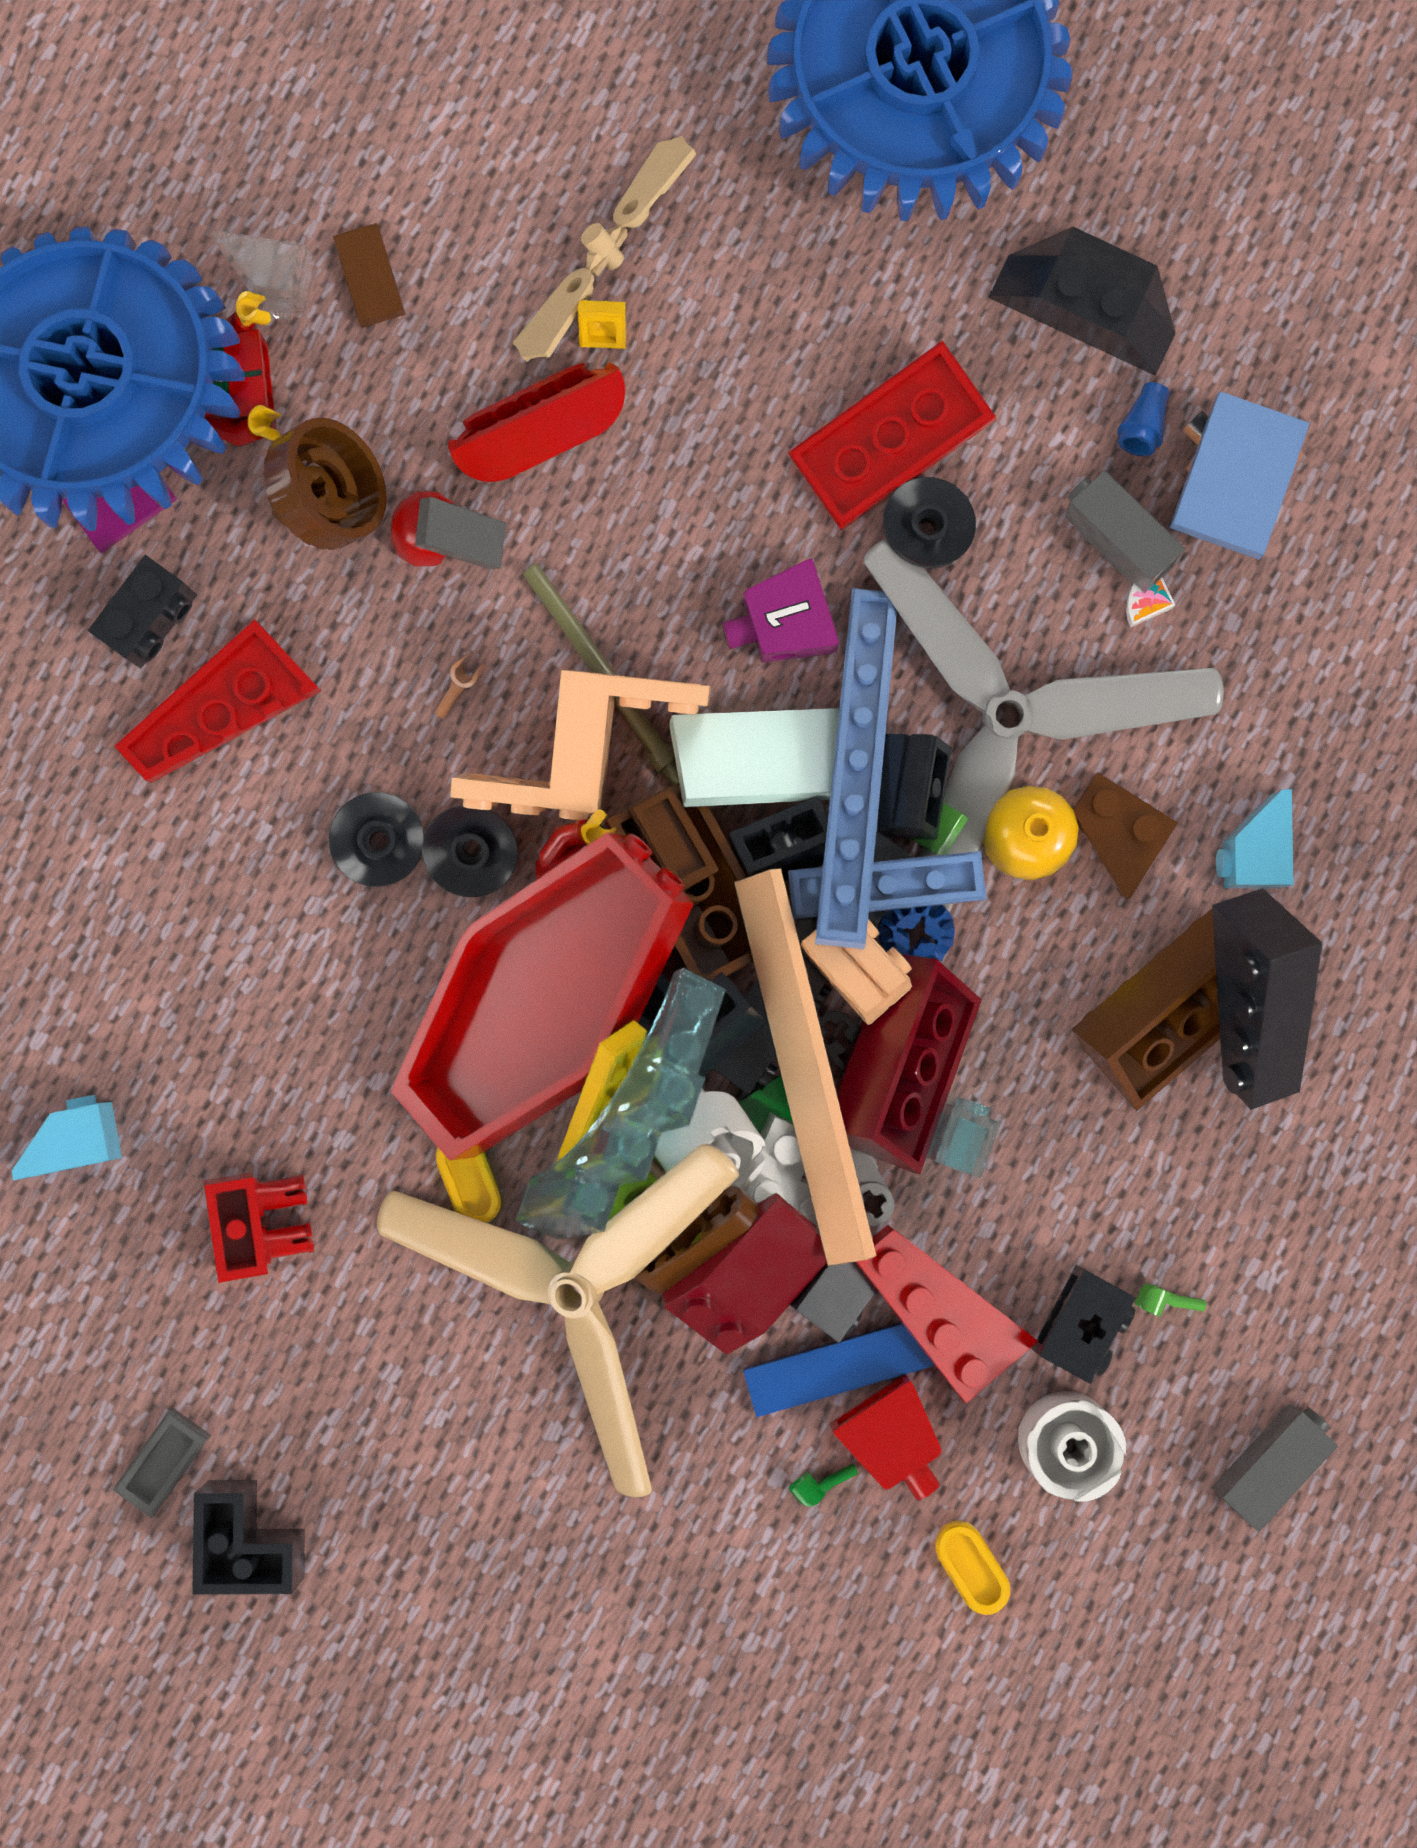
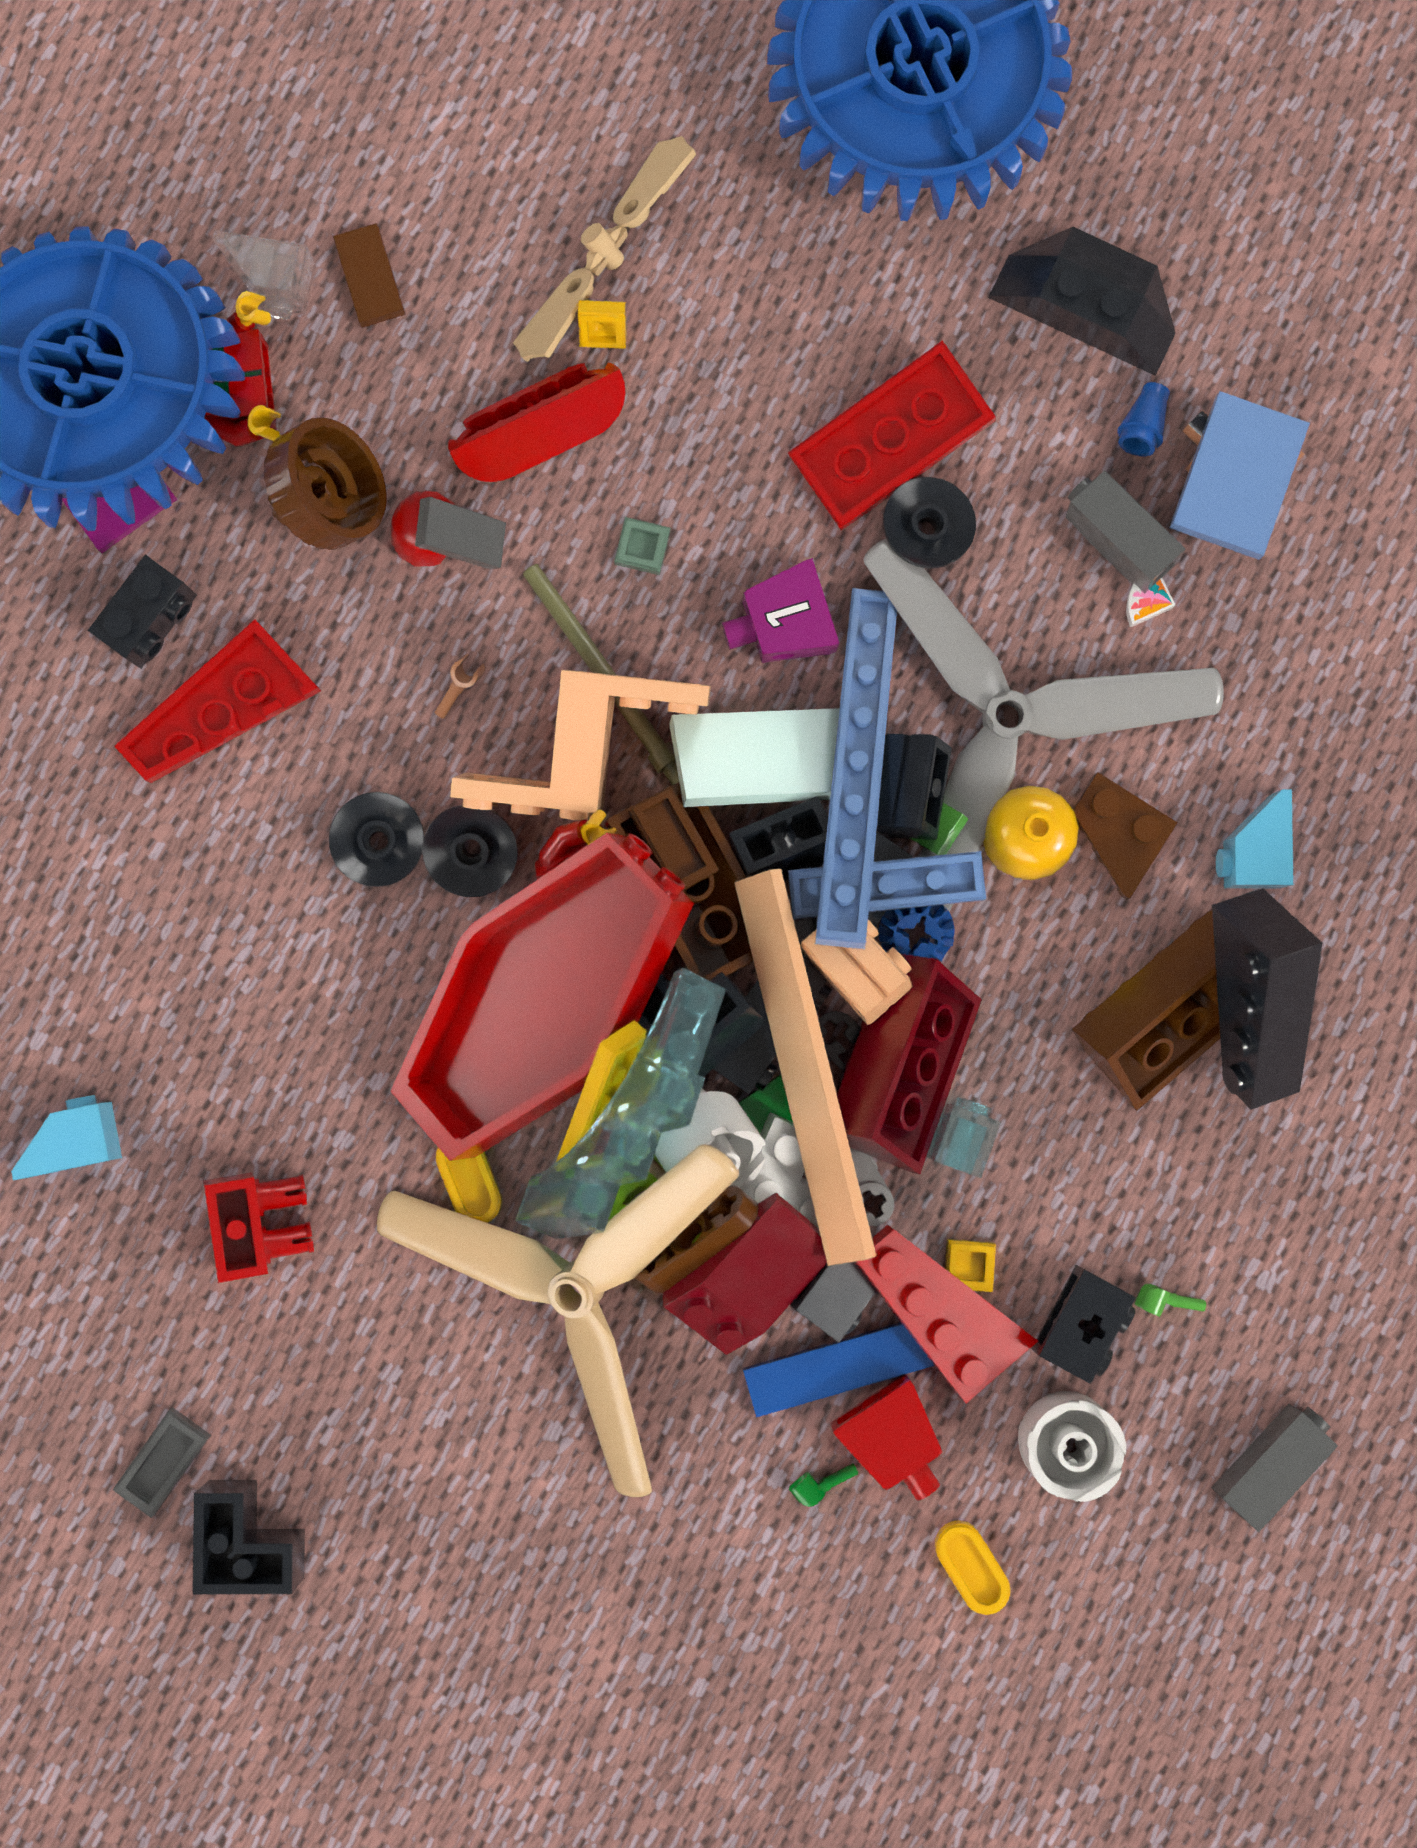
(642, 546): none -> sand green tile
(972, 1263): none -> yellow tile

